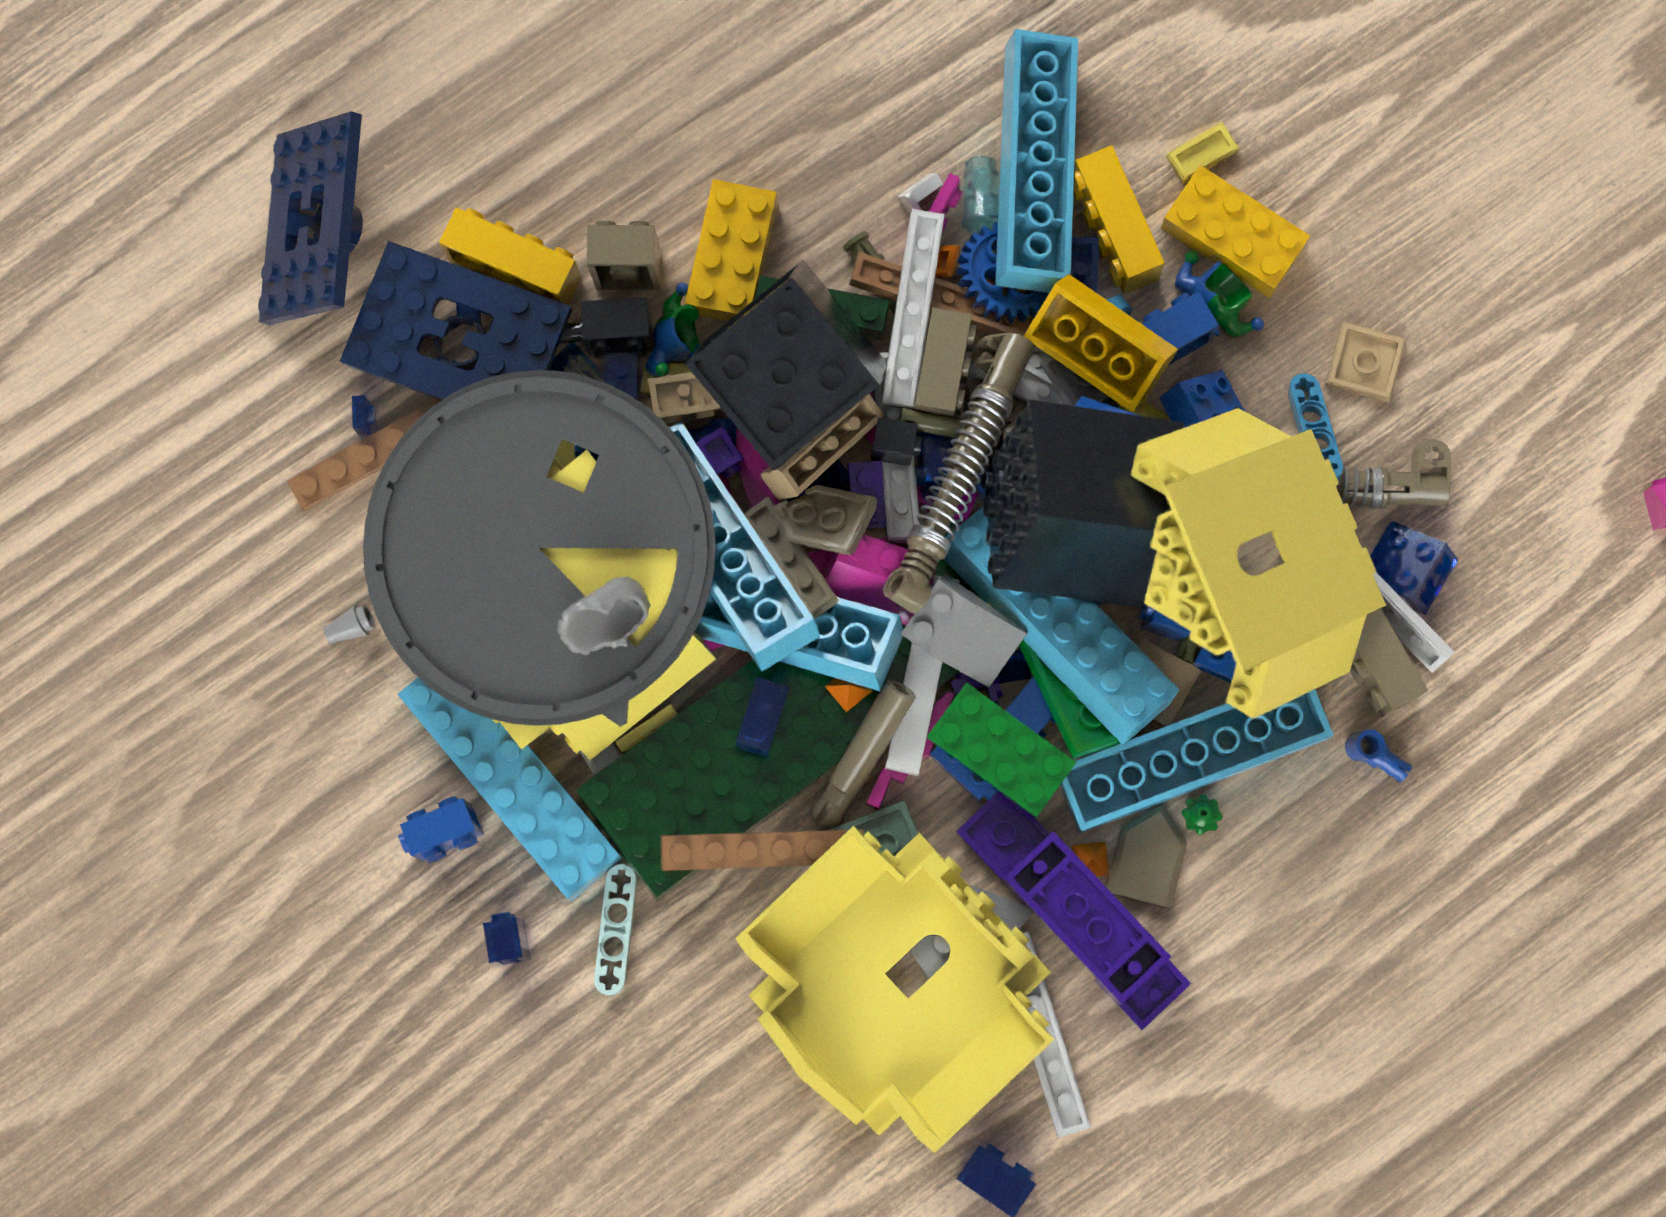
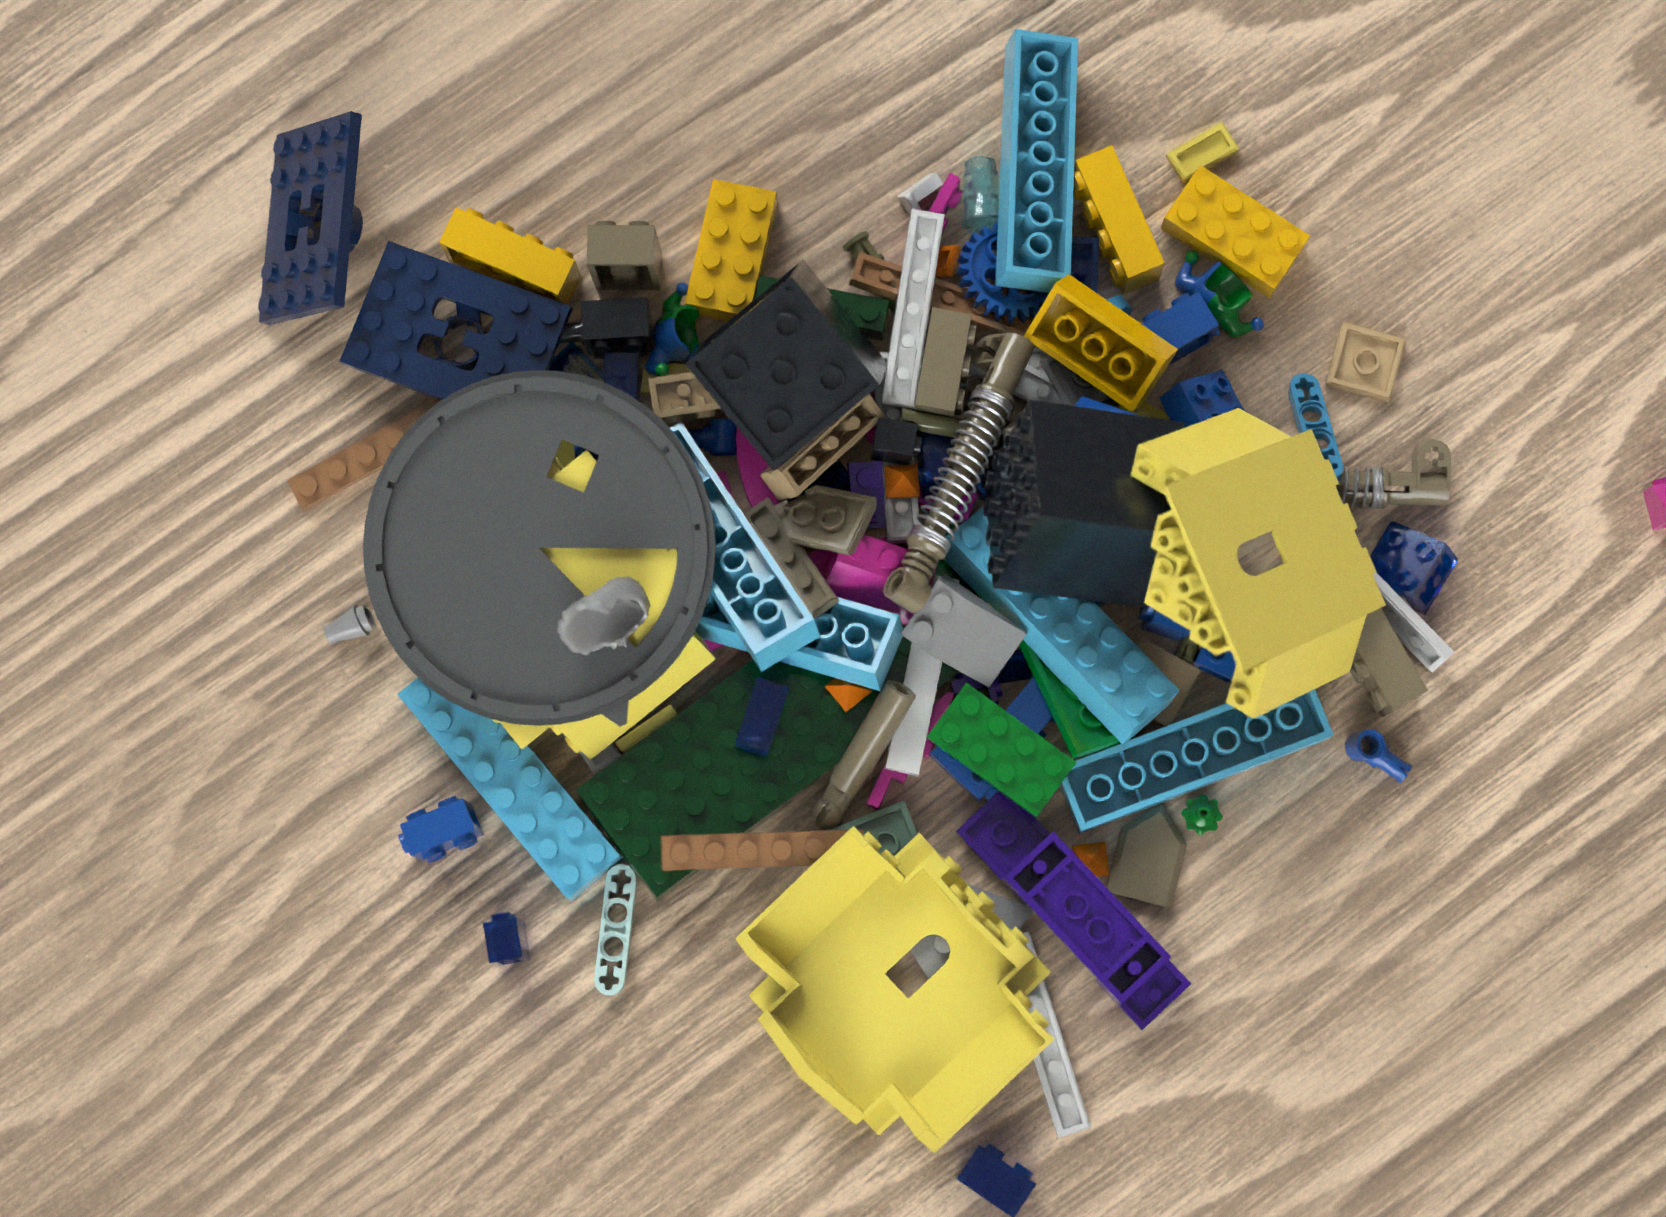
(362, 415): clear blue plate -> none
(721, 453): dark purple bracket -> none
(901, 481): none -> orange slope

